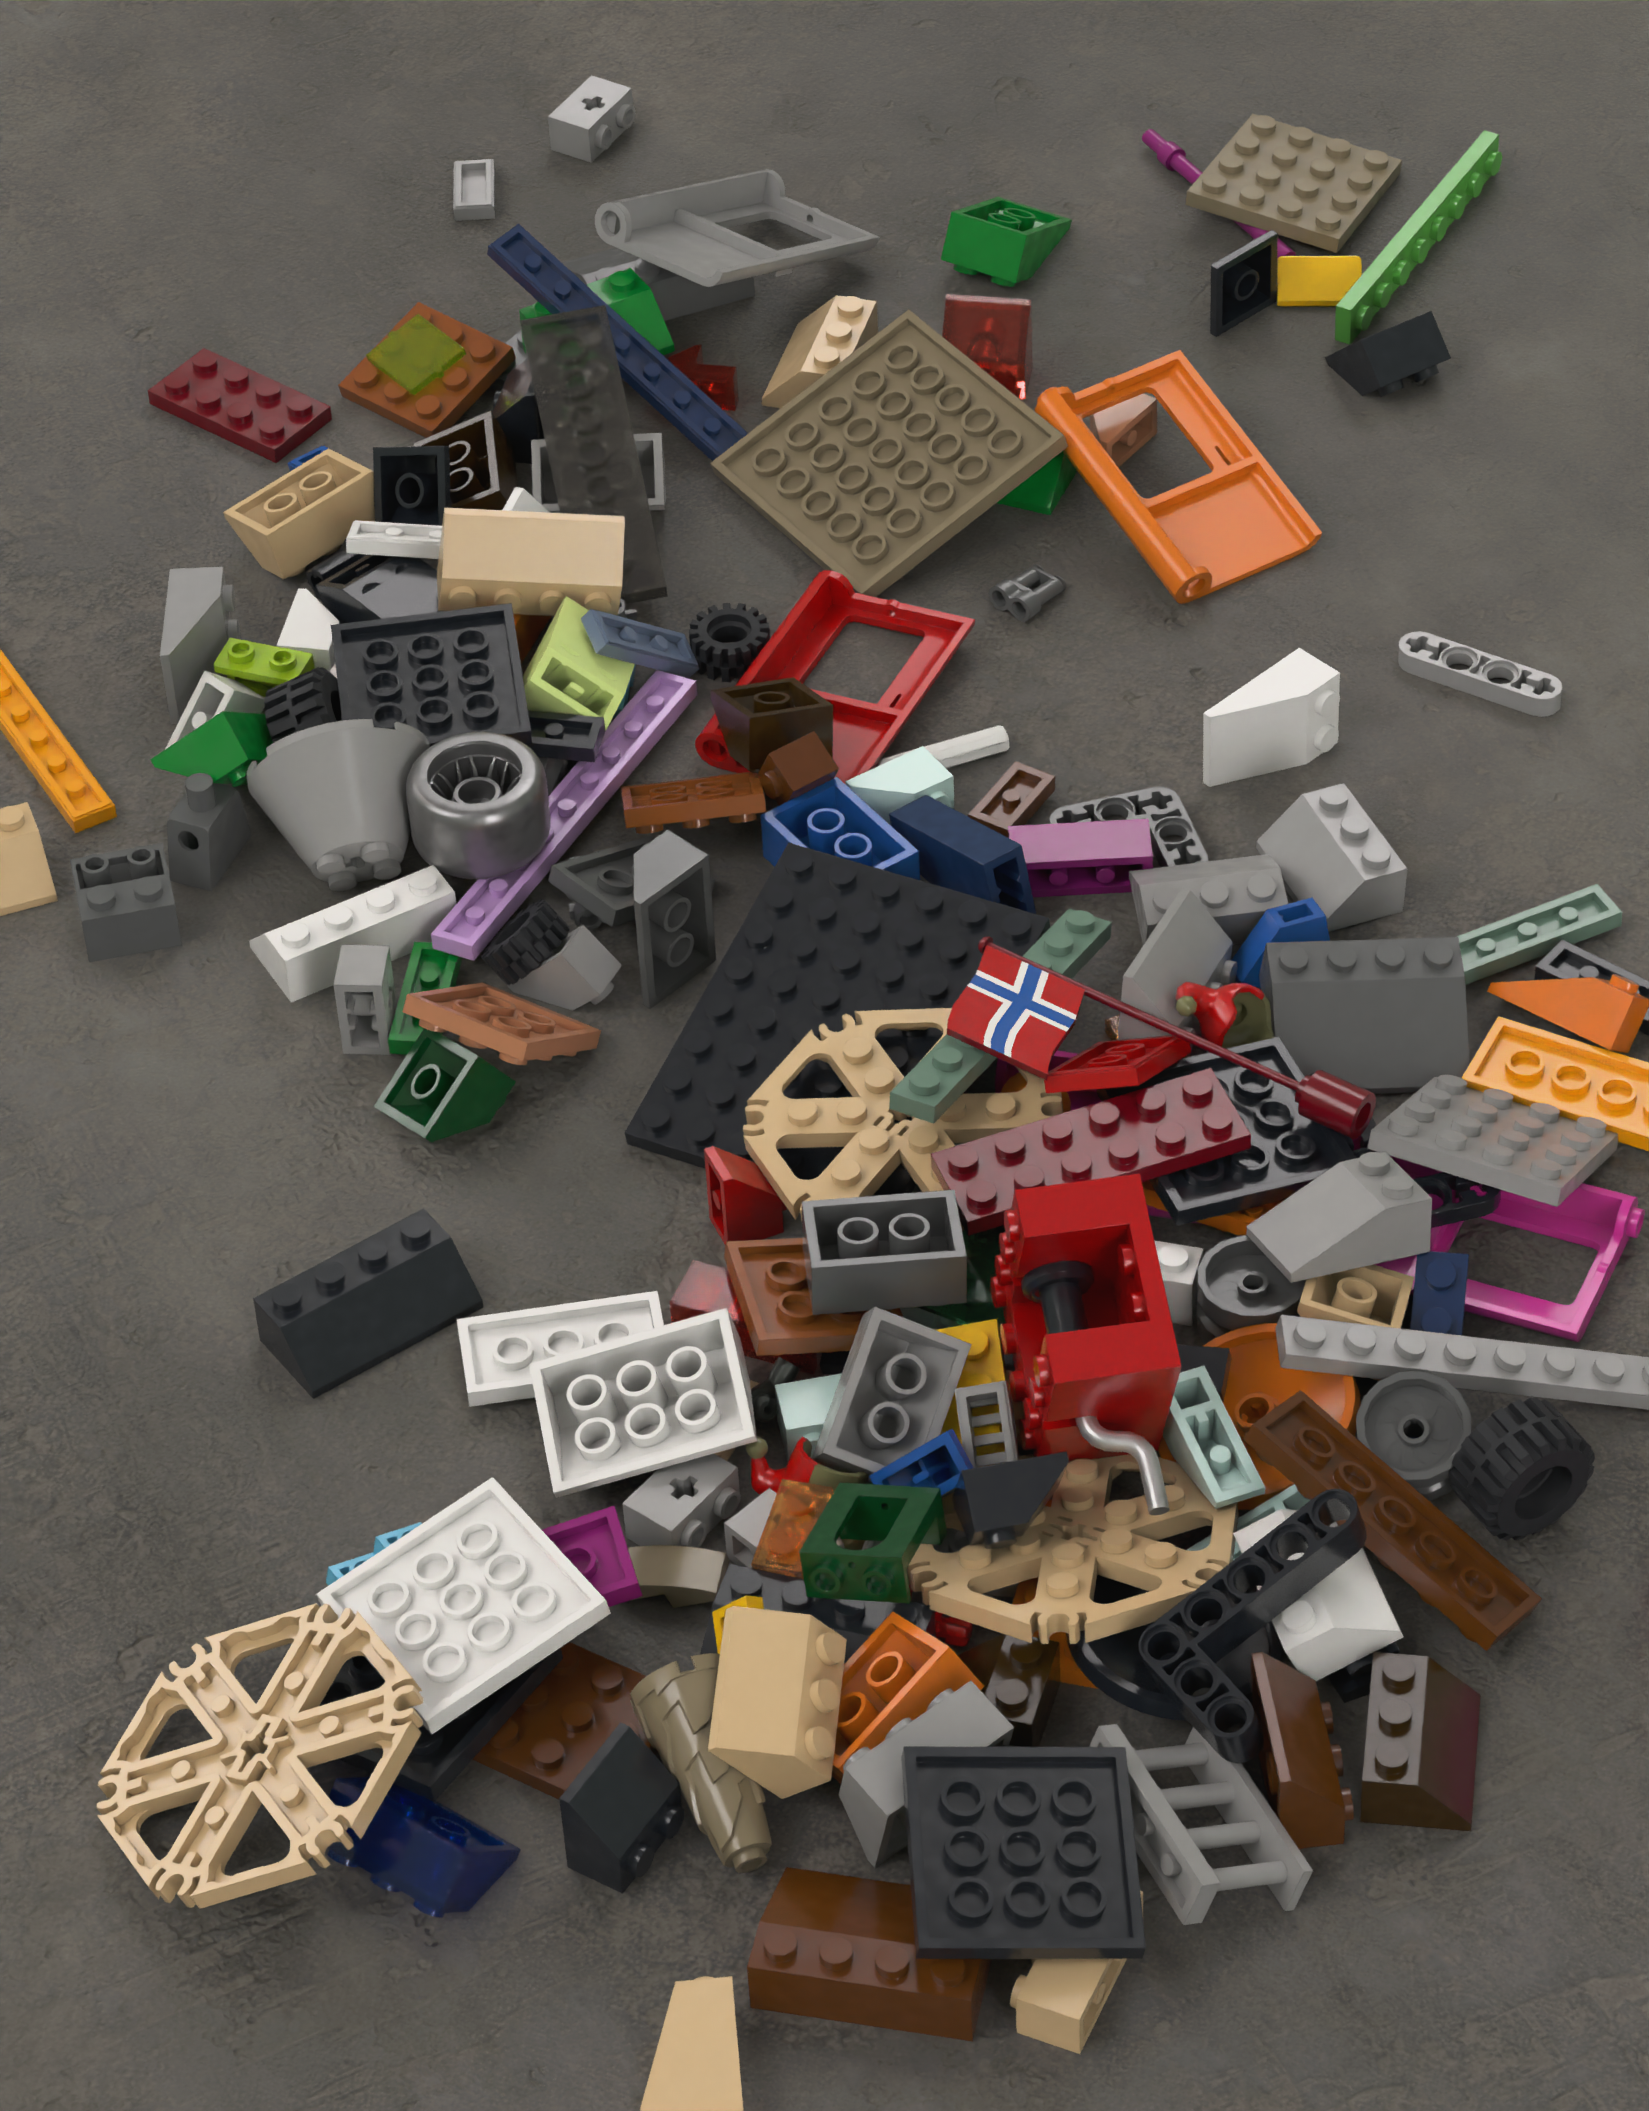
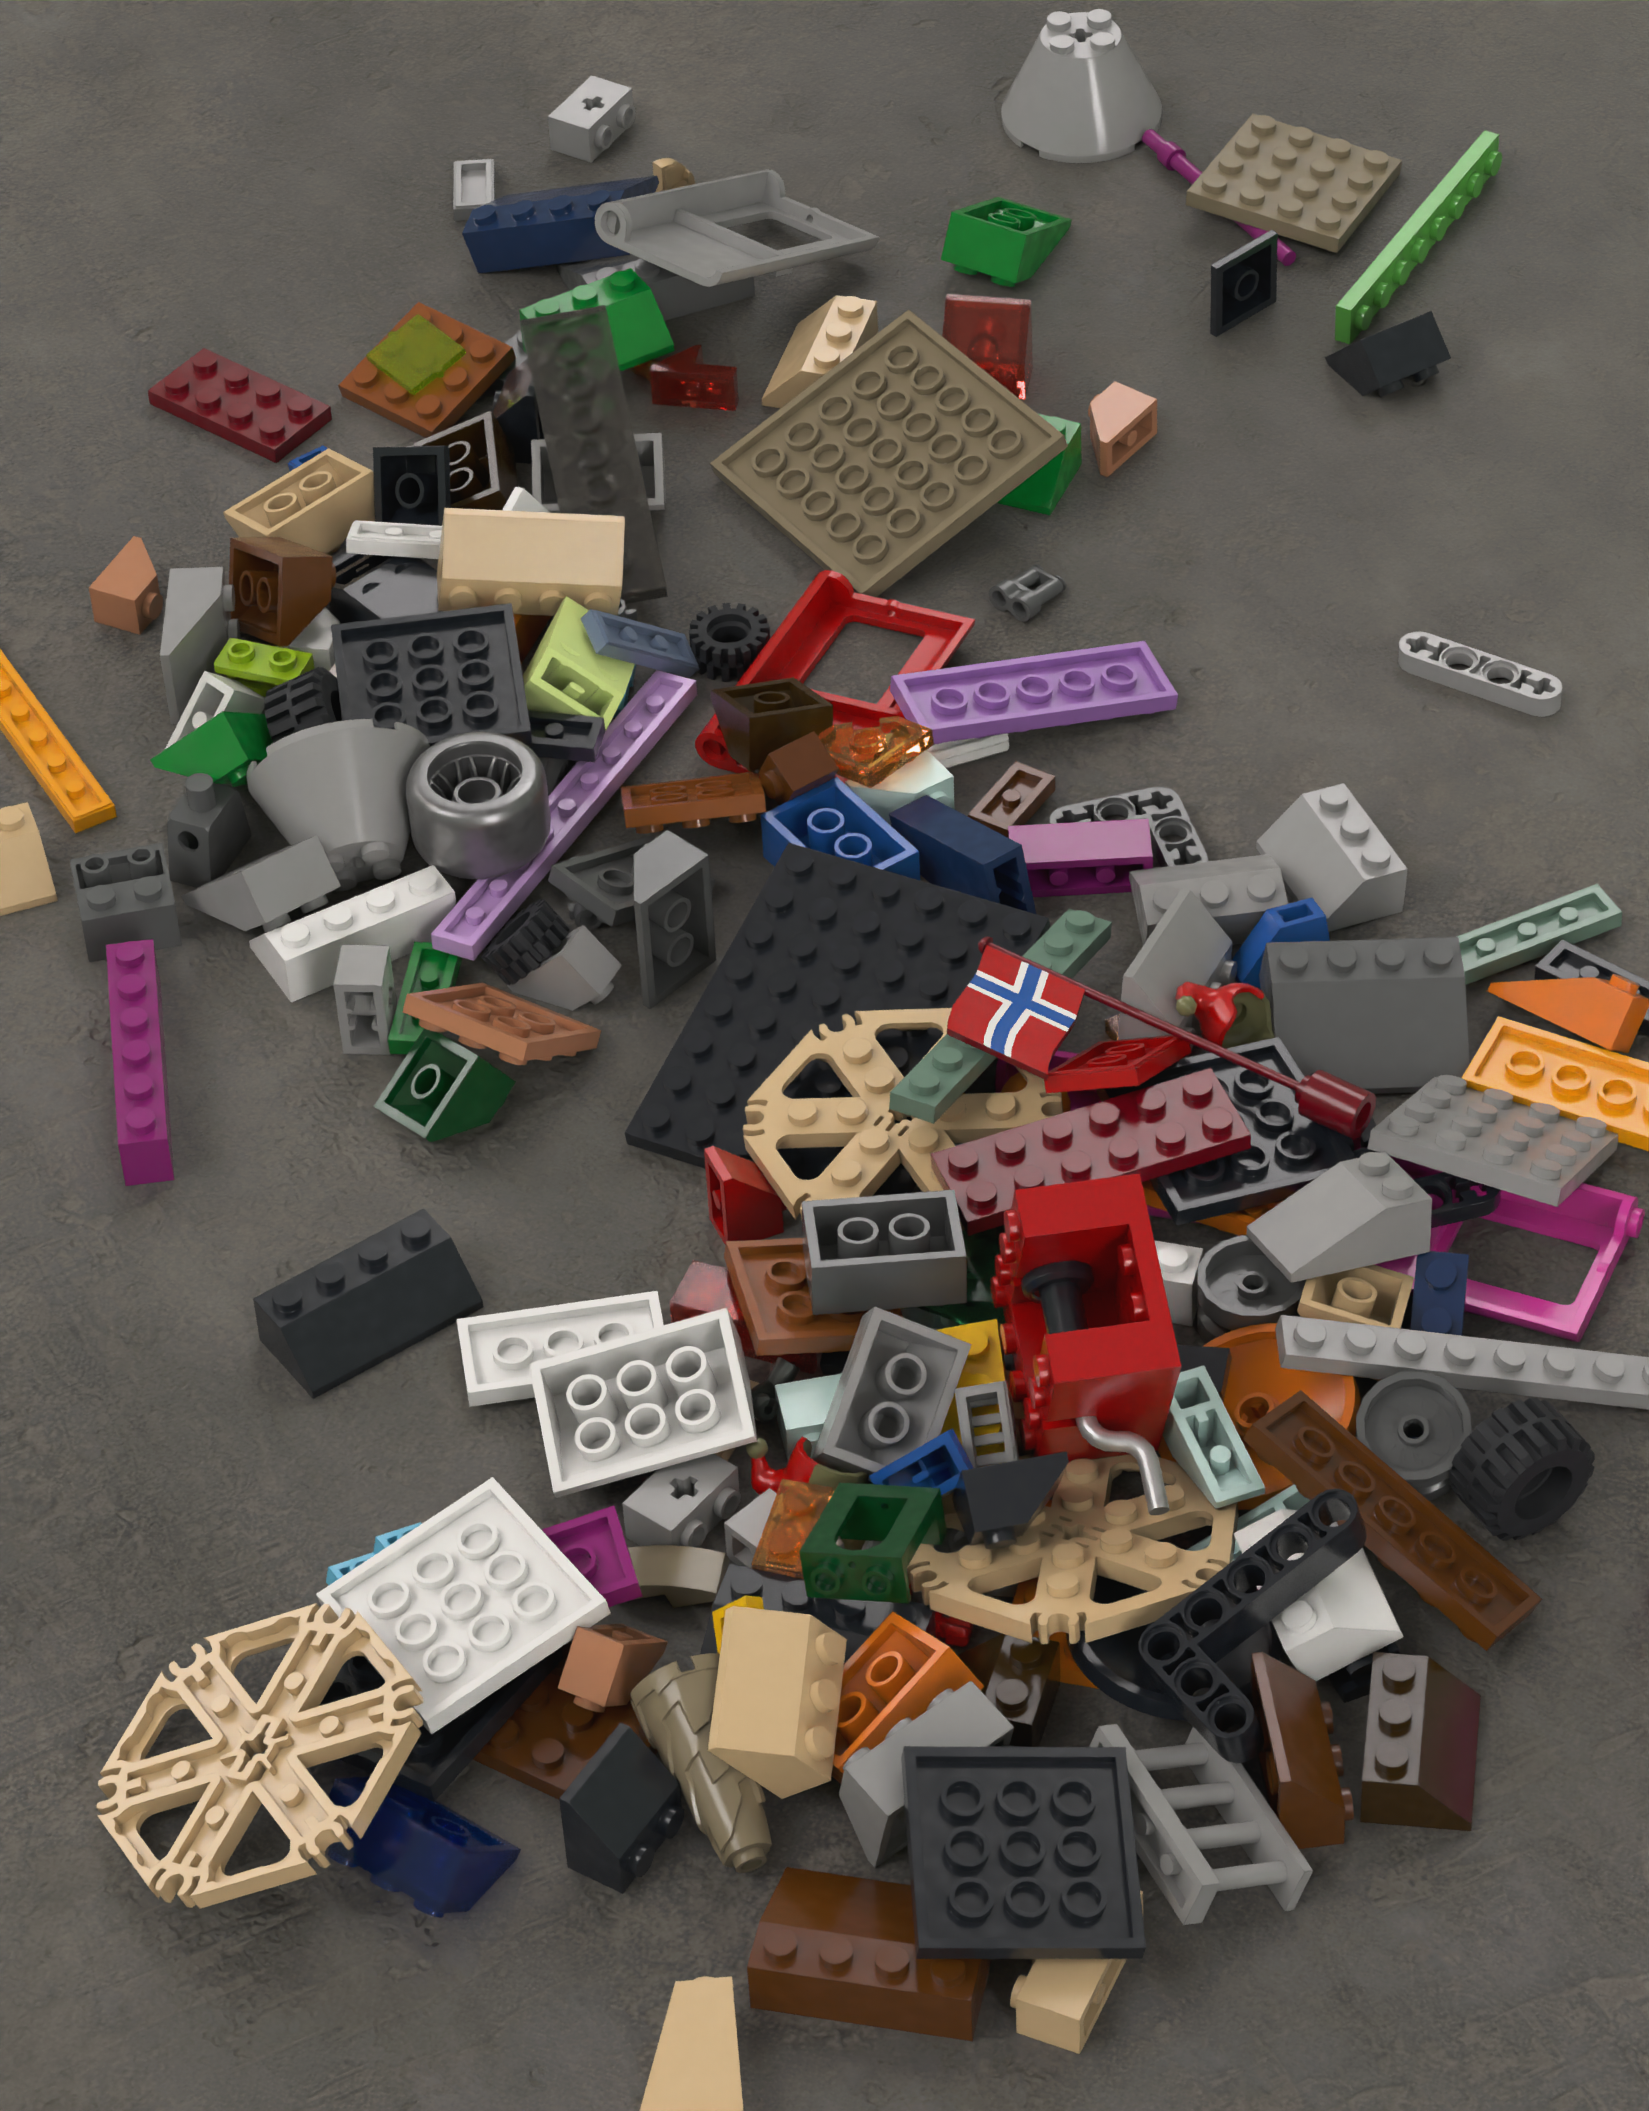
(127, 590): none -> nougat slope
(139, 1063): none -> magenta brick
(269, 888): none -> light grey slope
(278, 586): none -> reddish brown slope
(546, 225): none -> dark blue slope
(608, 1664): none -> nougat slope
(637, 359): dark blue tile -> none
(671, 174): none -> tan tile
(875, 752): none -> clear orange plate
(1035, 692): none -> medium lavender plate
(1081, 92): none -> light grey cone
(1209, 527): orange piece -> none
(1273, 721): white slope -> none
(1315, 279): yellow slope -> none

